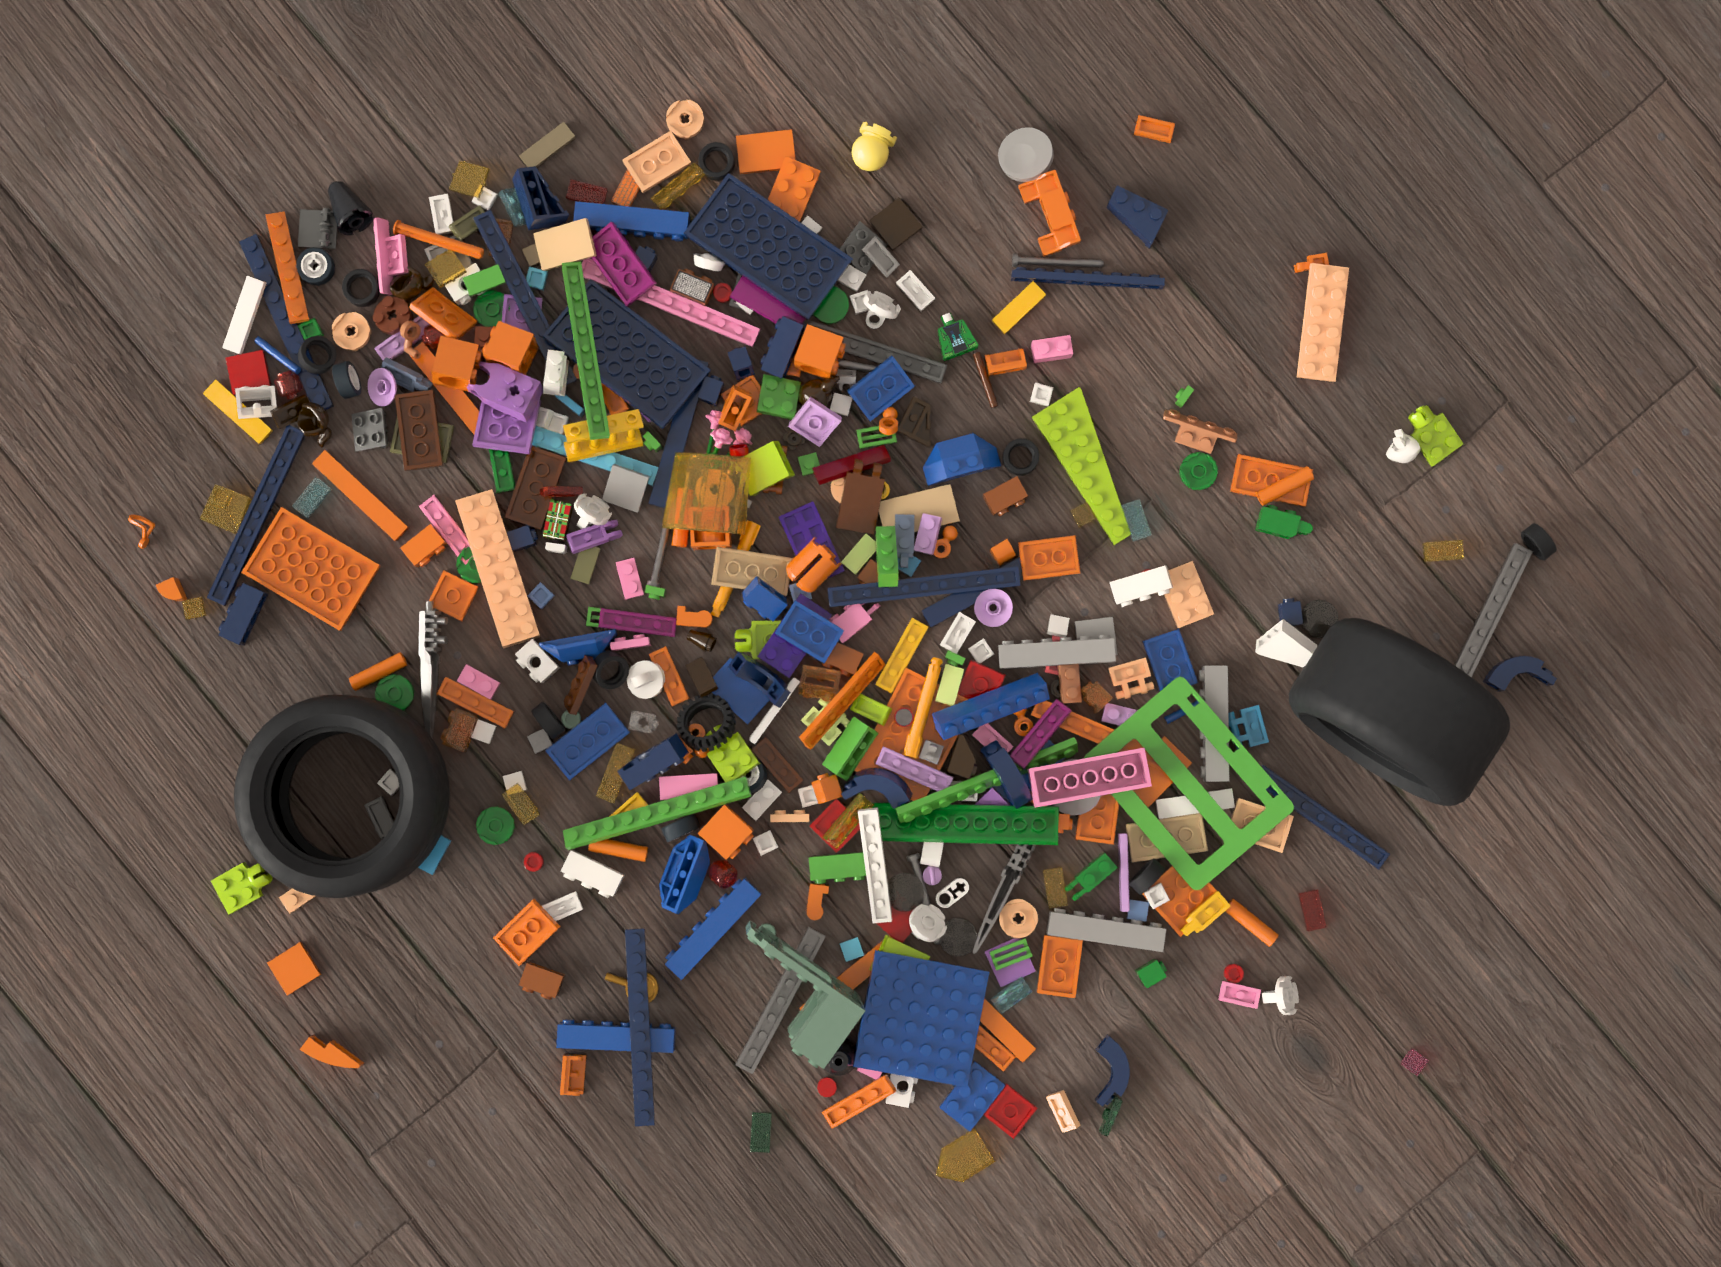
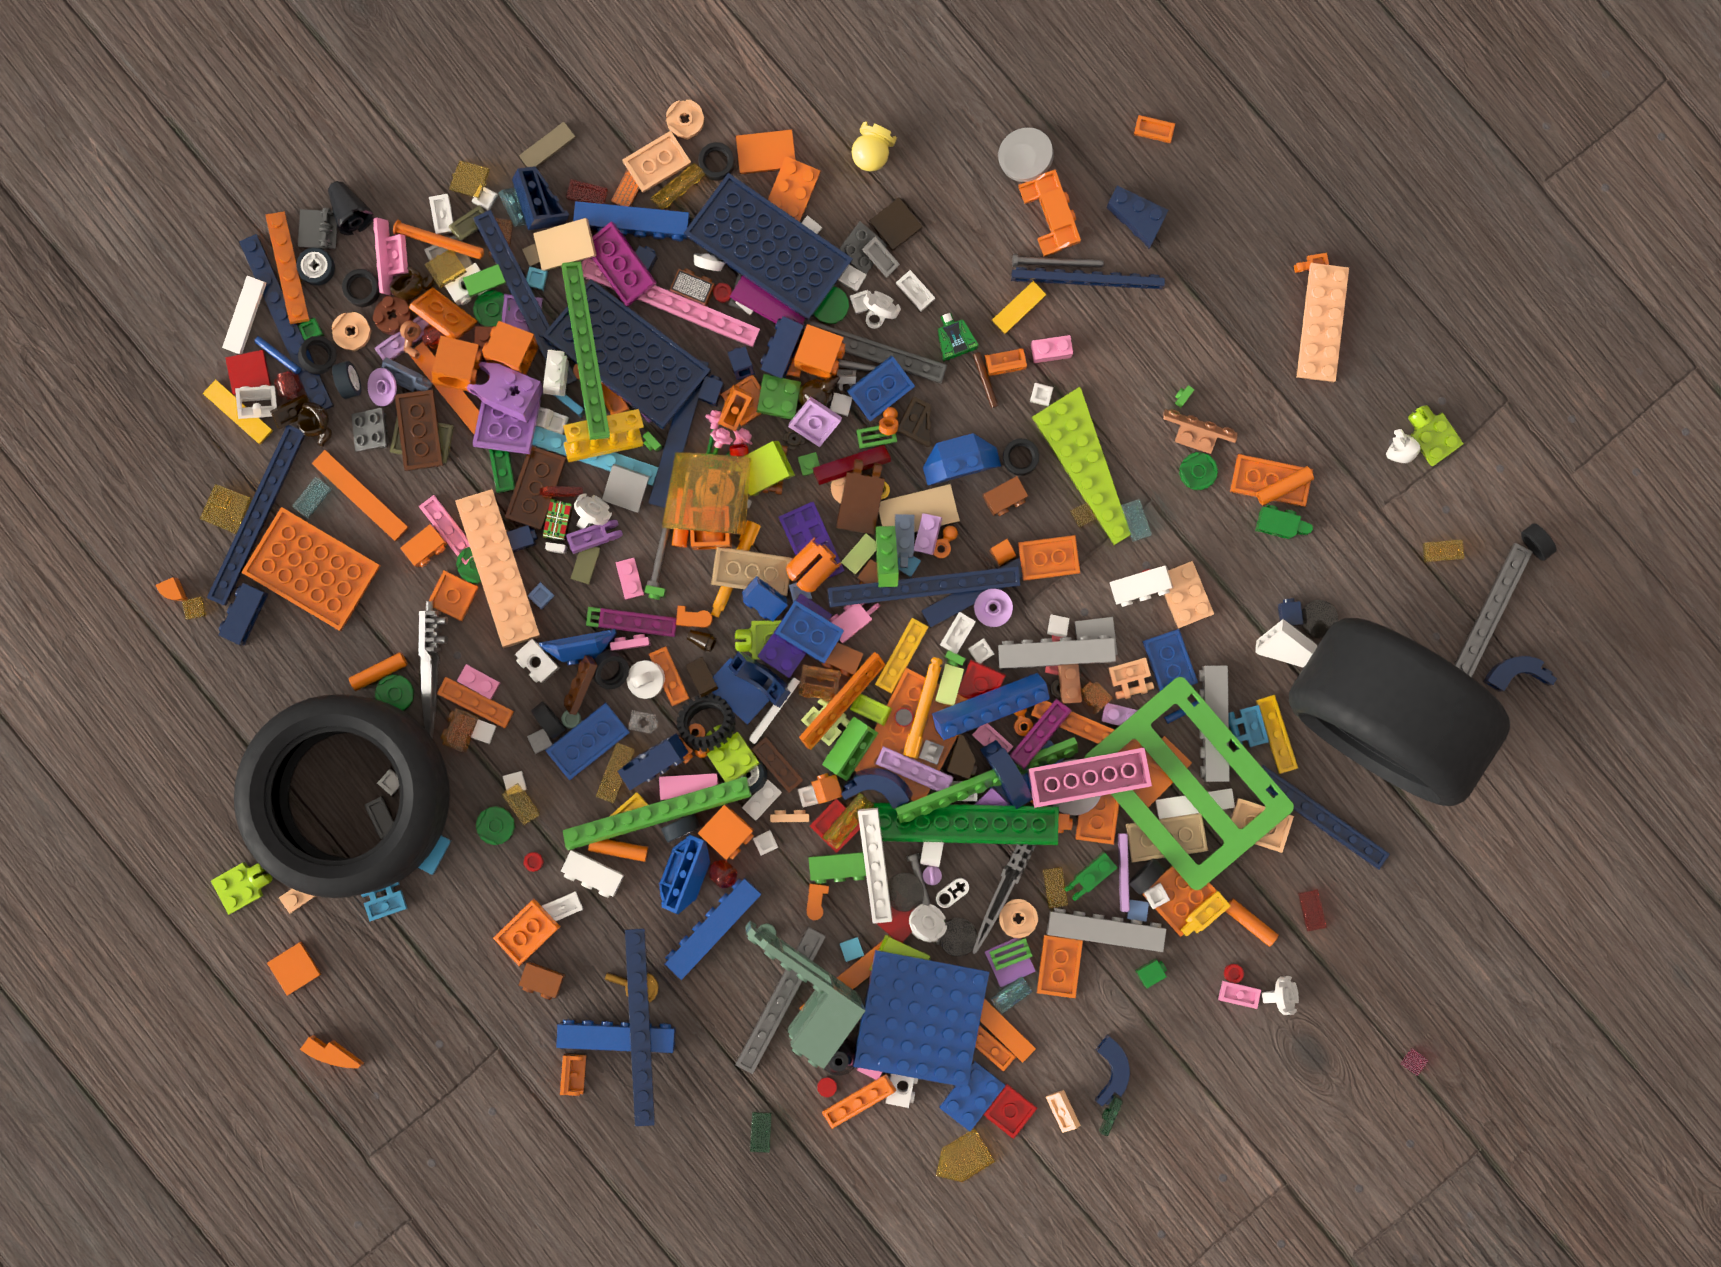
(145, 534): orange piece -> none
(385, 905): none -> dark azure plate
(1277, 734): none -> yellow tile

